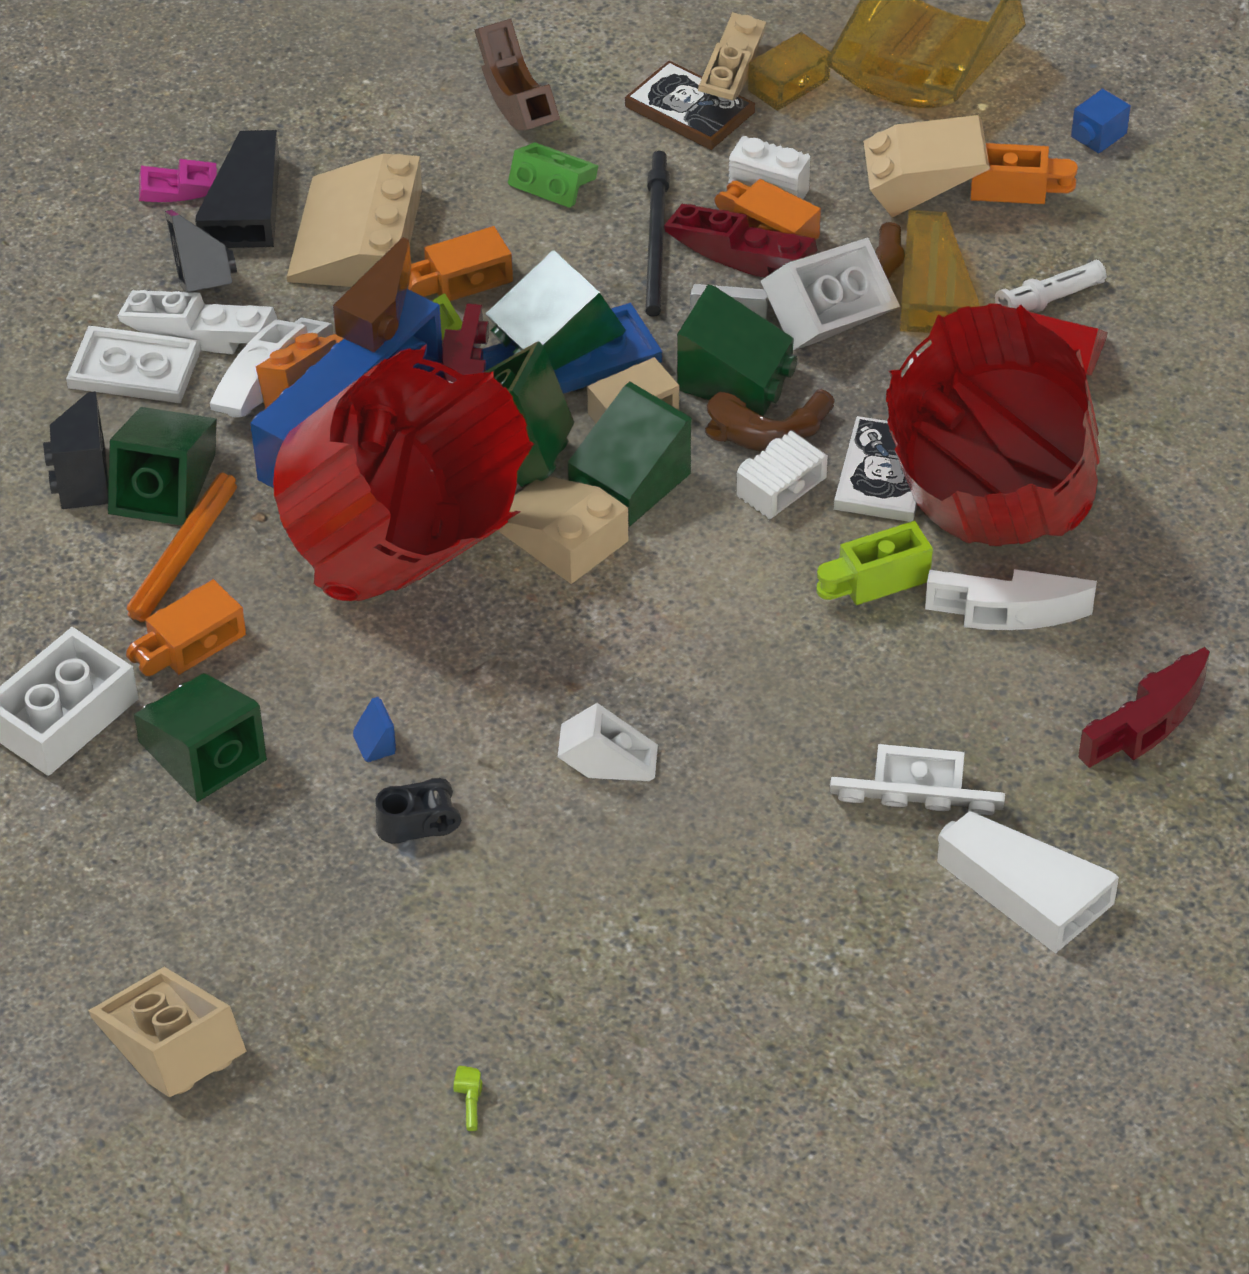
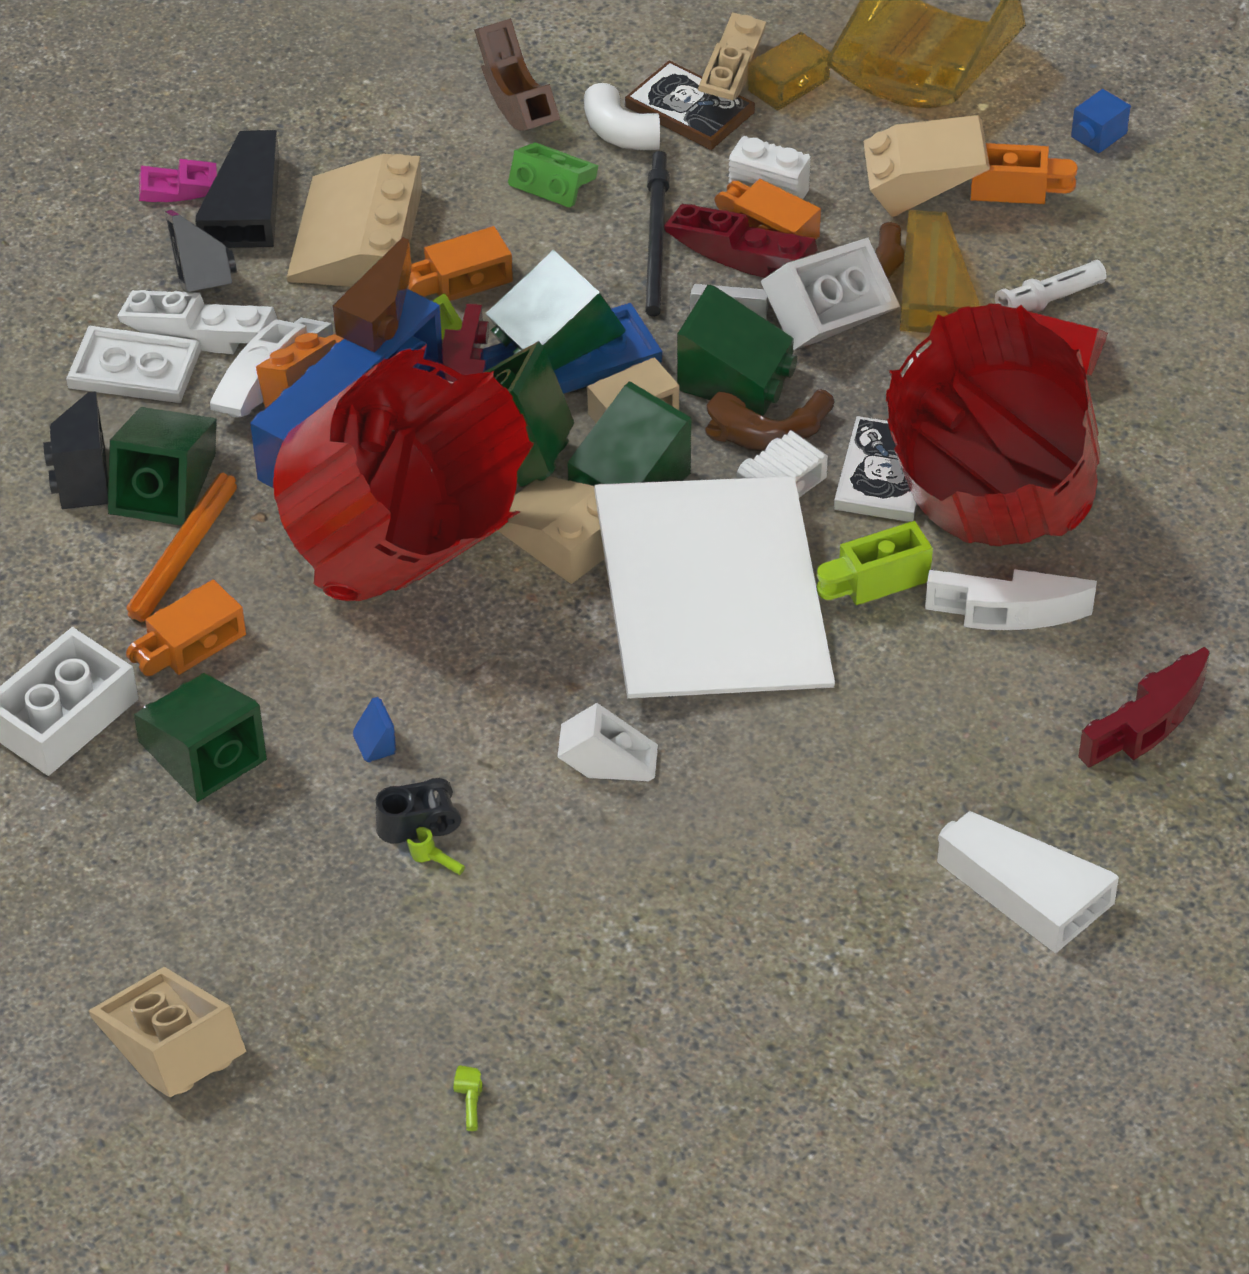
(427, 851): none -> lime hand
(618, 125): none -> white cylinder
(712, 587): none -> white piece
(918, 776): white bracket -> none

